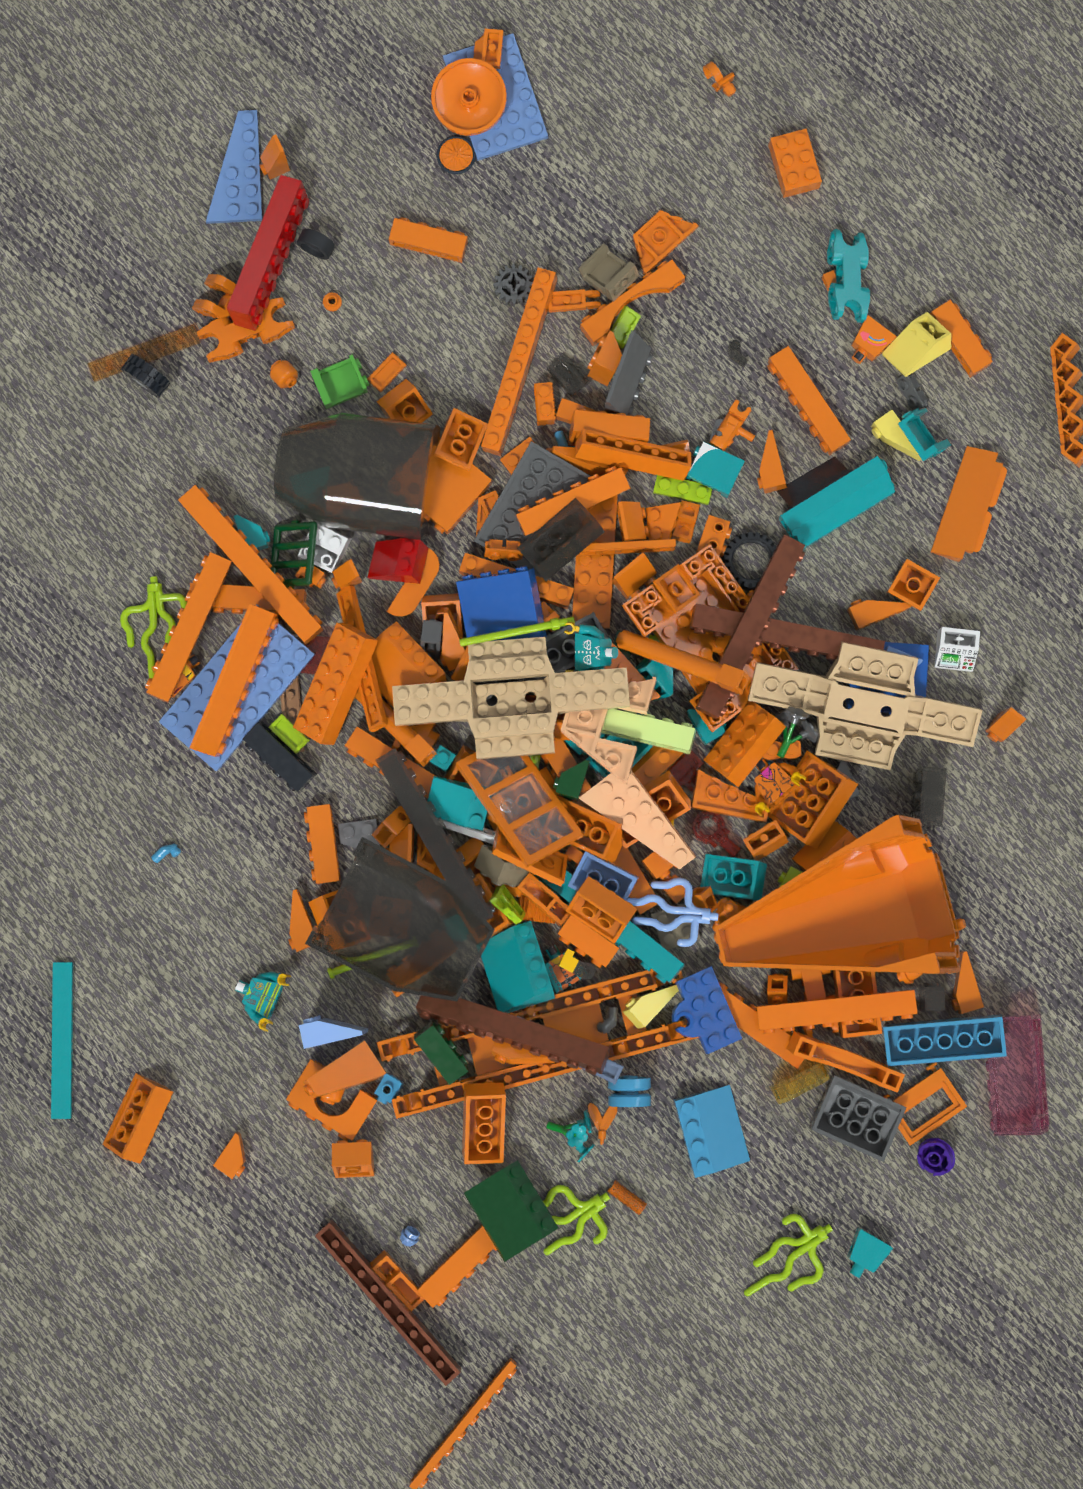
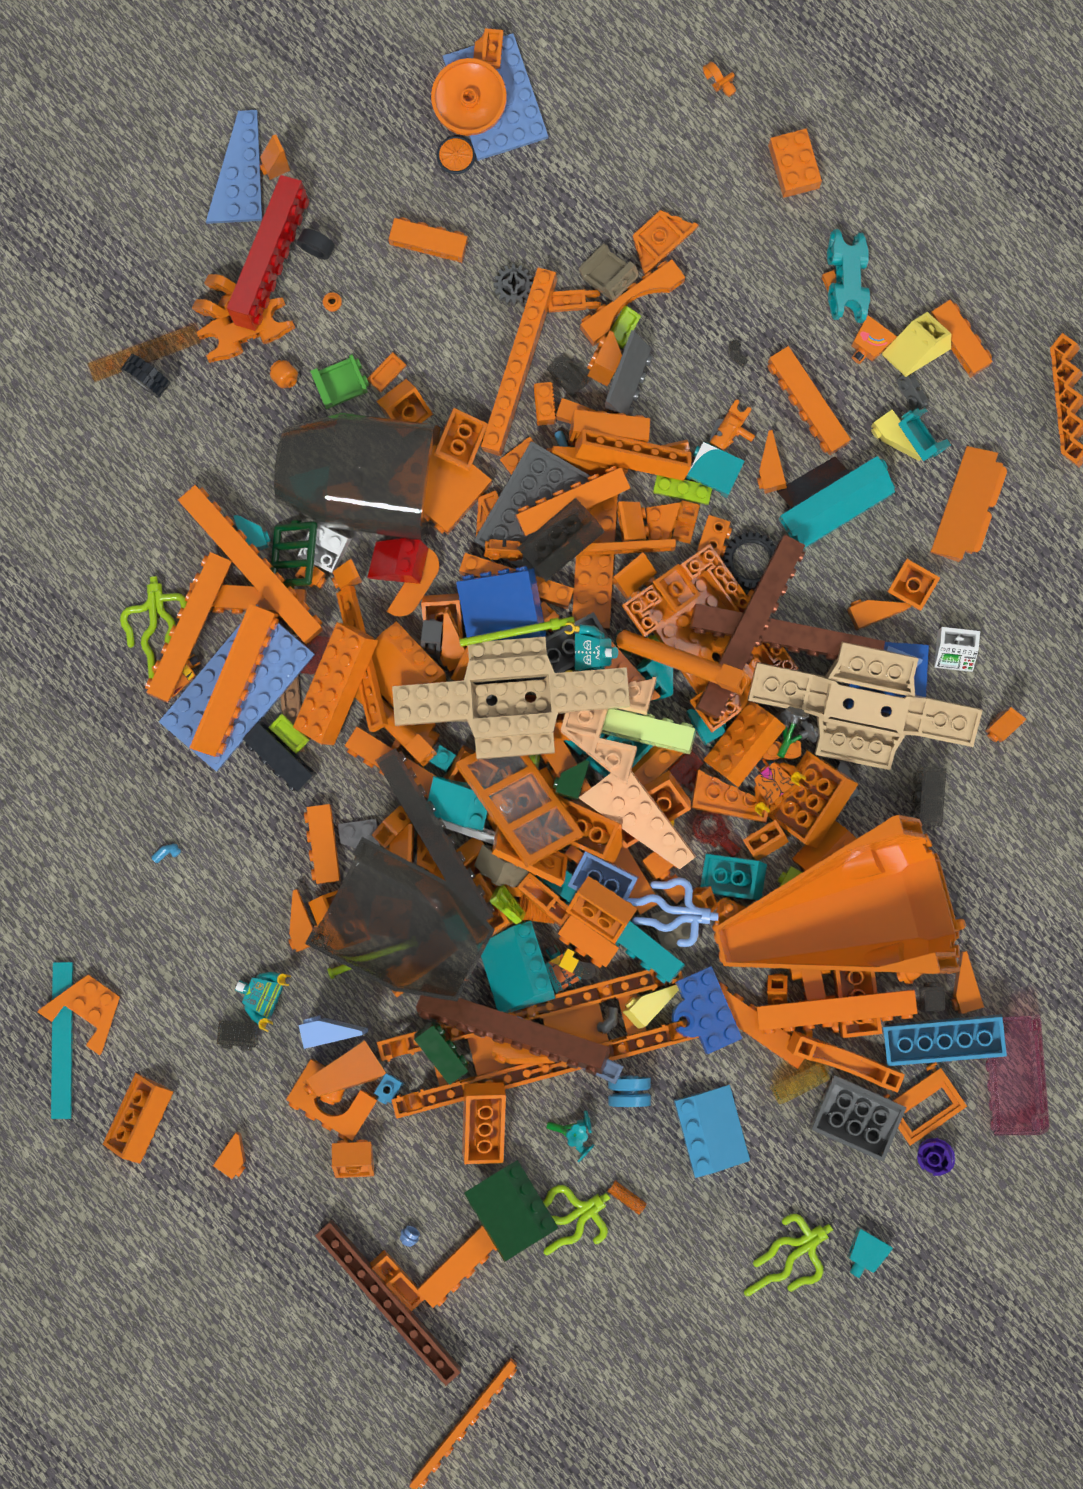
(91, 1002): none -> orange wing
(237, 1034): none -> clear smoke brick
(600, 1123): orange piece -> none

